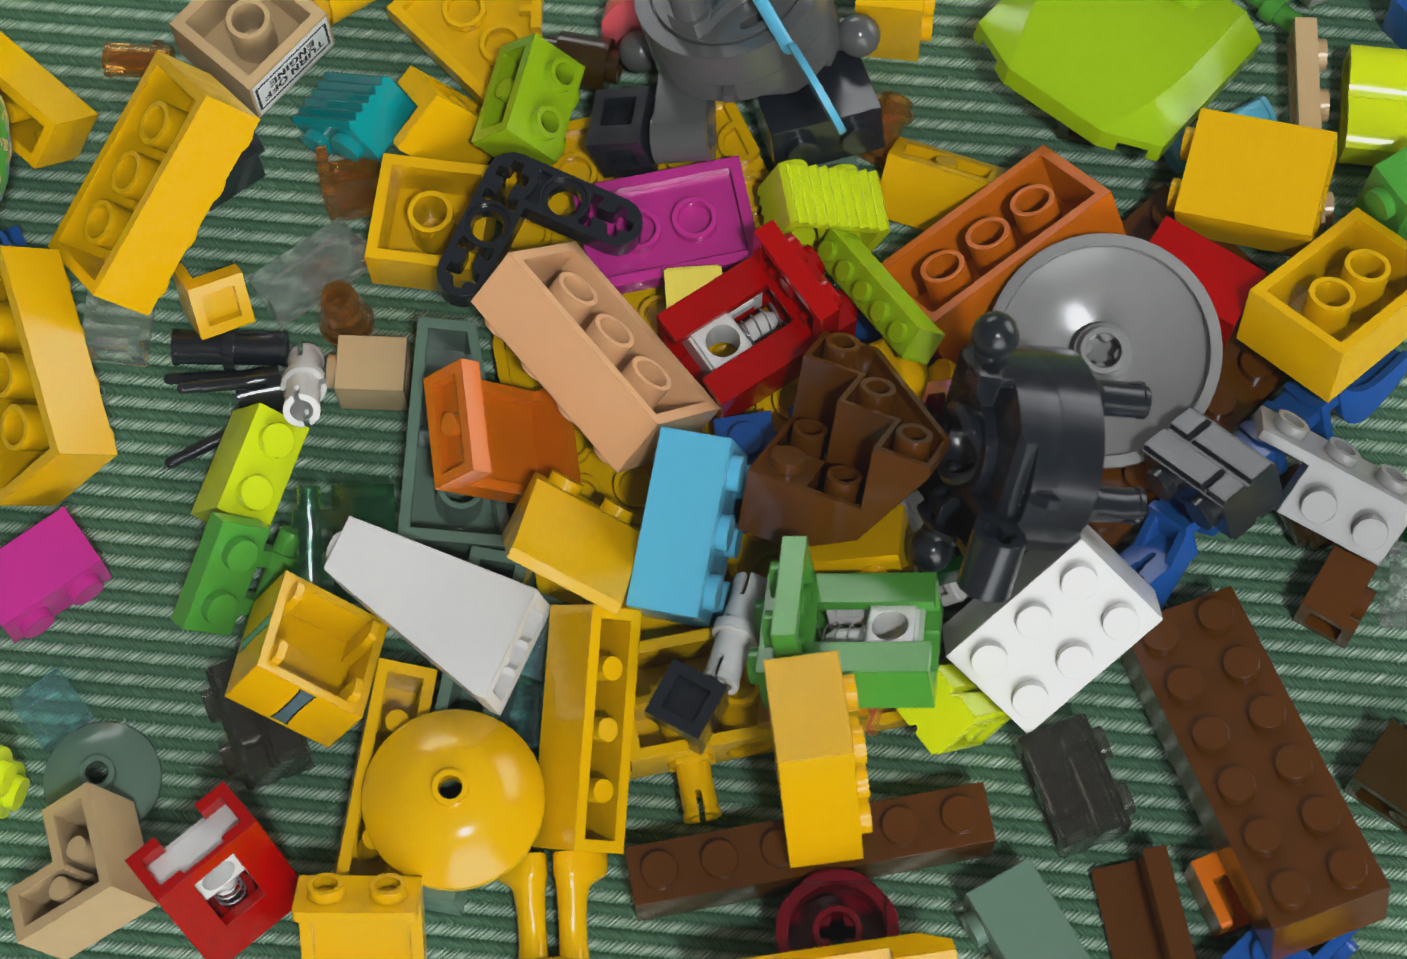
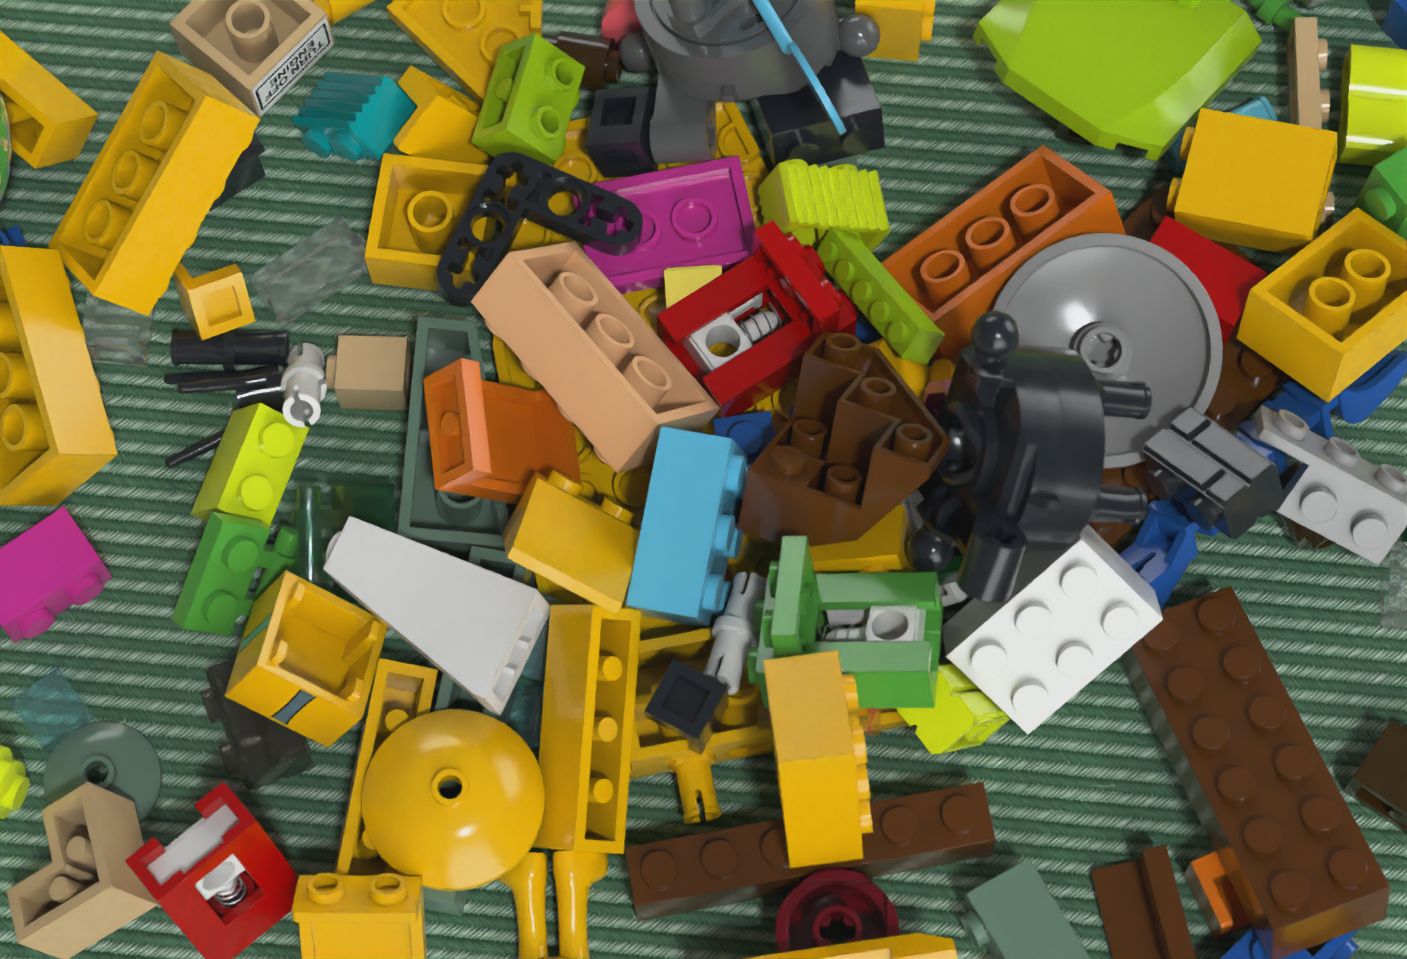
(131, 59): clear orange pin -> none
(344, 312): clear orange cone -> none
(347, 185): clear orange panel -> none
(895, 115): clear orange pin -> none
(928, 182): yellow panel -> none
(1075, 785): clear smoke brick -> none
(1337, 595): reddish brown brick -> none

